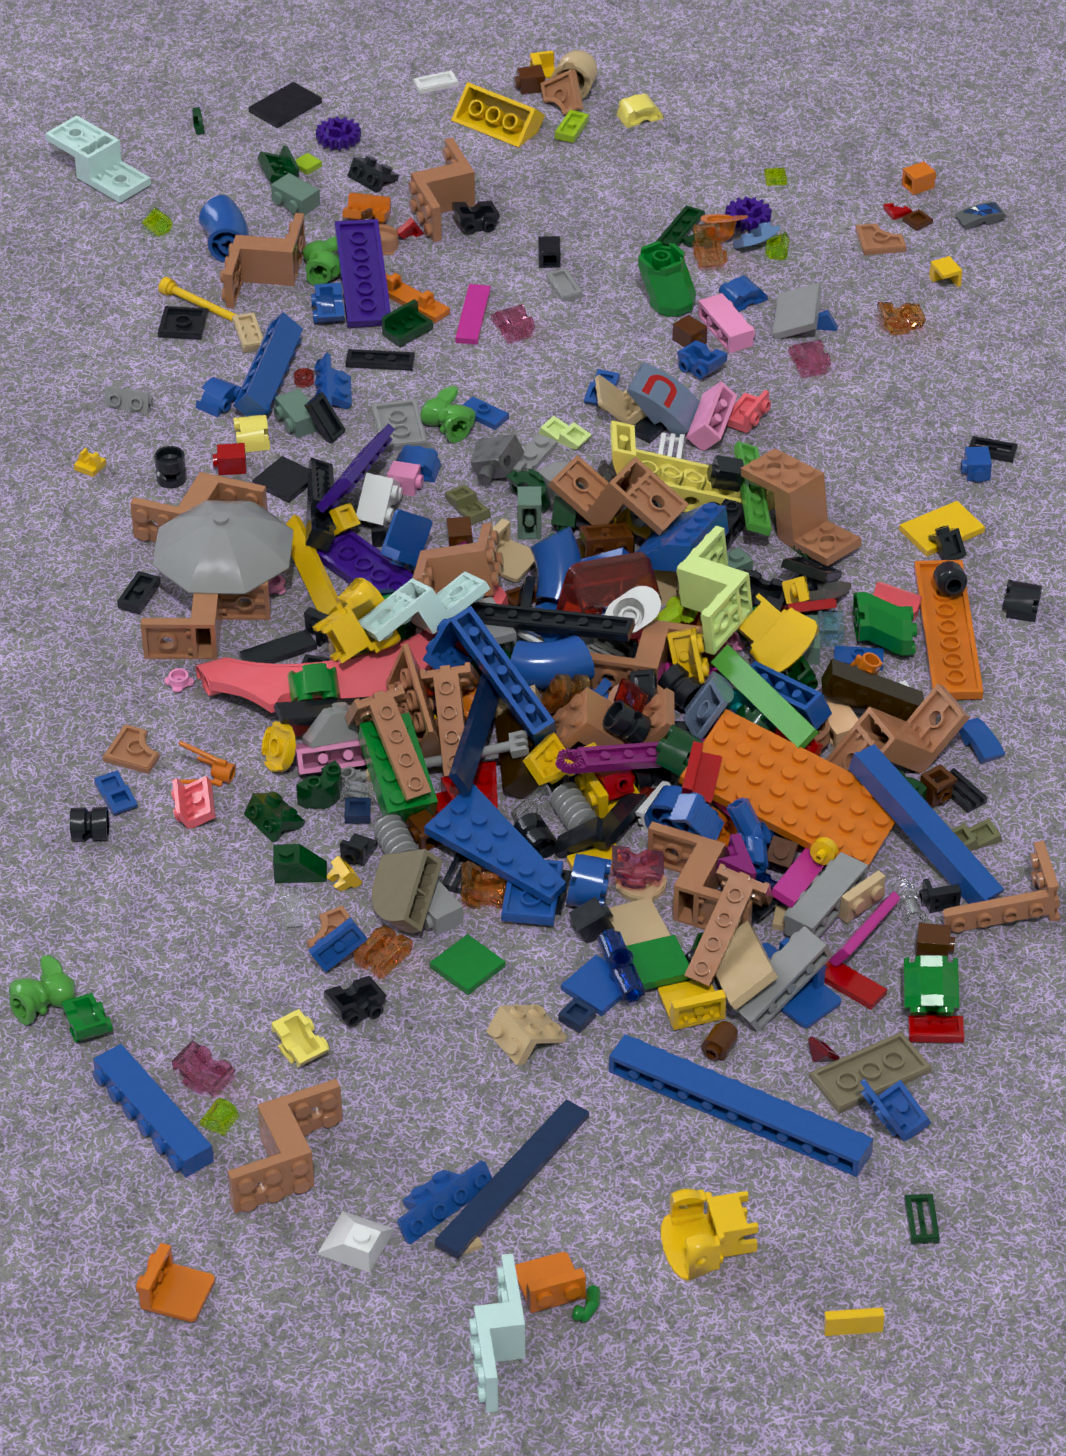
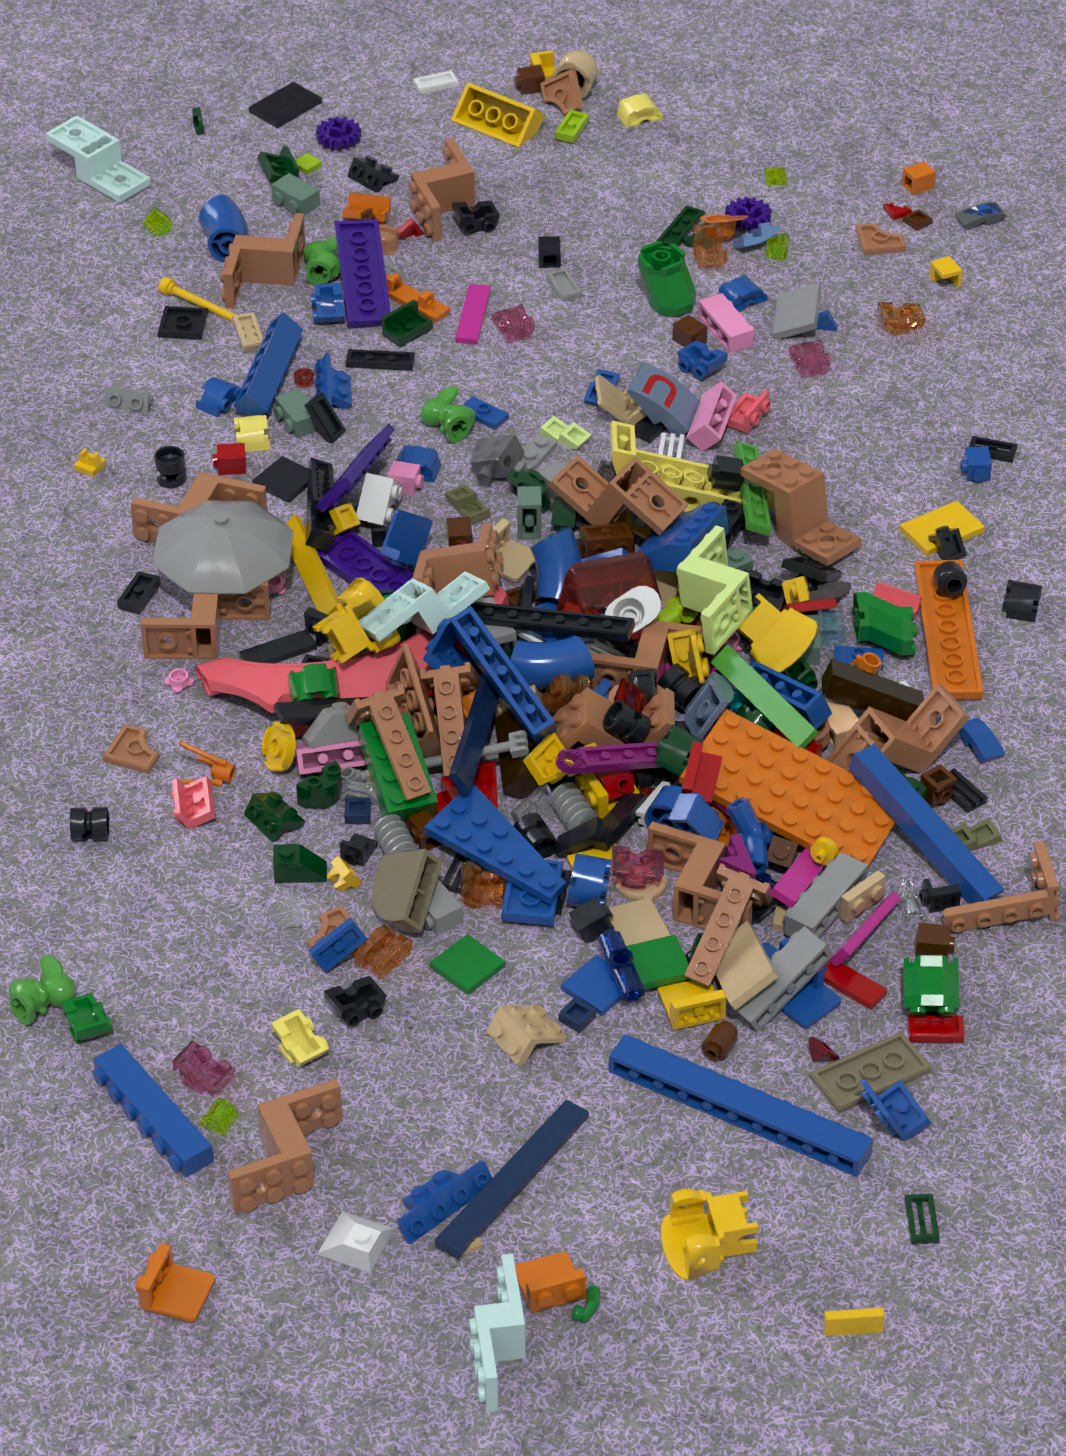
(115, 792): blue slope -> none
(405, 419): light grey tile -> none

